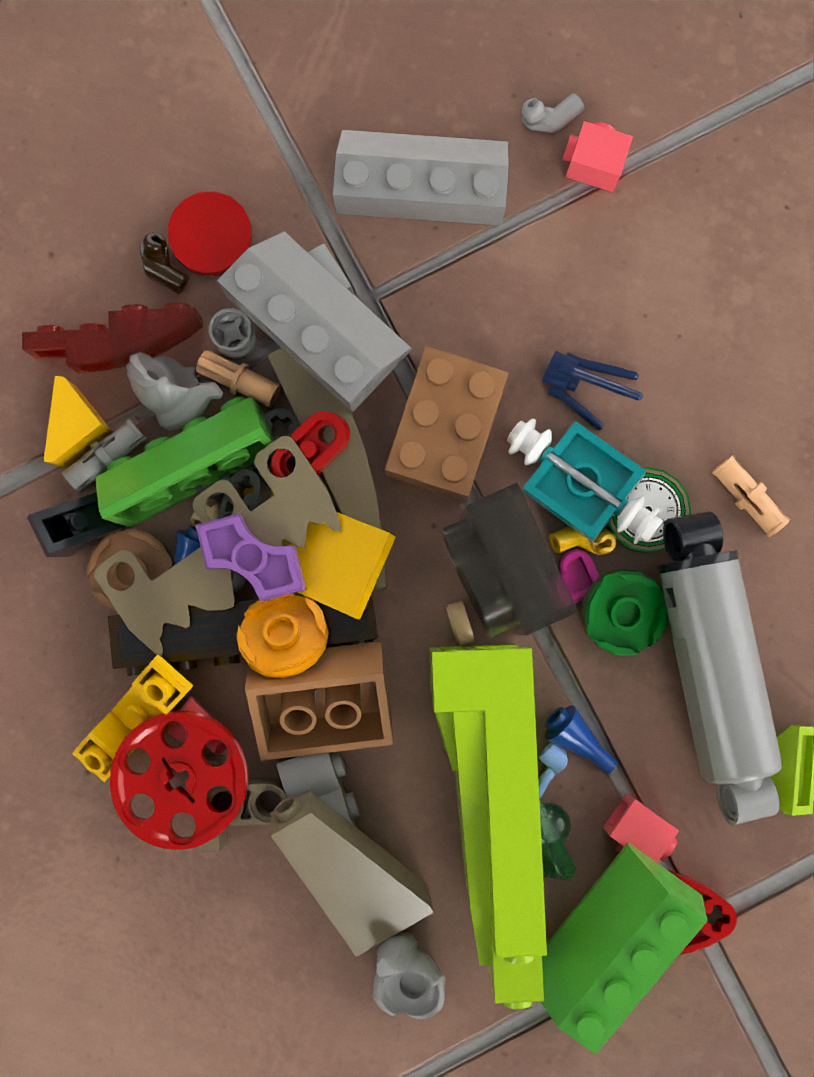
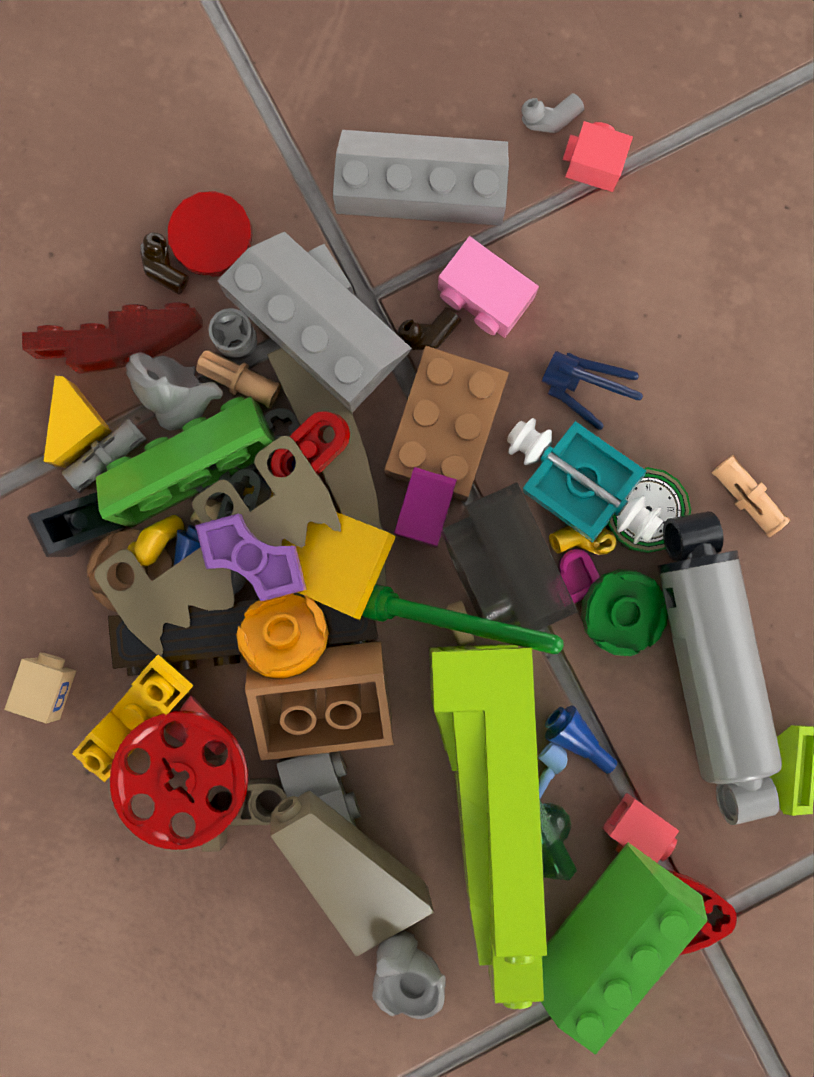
(41, 688): none -> tan brick
(154, 539): none -> yellow arm
(386, 605): none -> green piece
(425, 507): none -> magenta slope
(430, 335): none -> dark brown arm
(486, 288): none -> bright pink piece

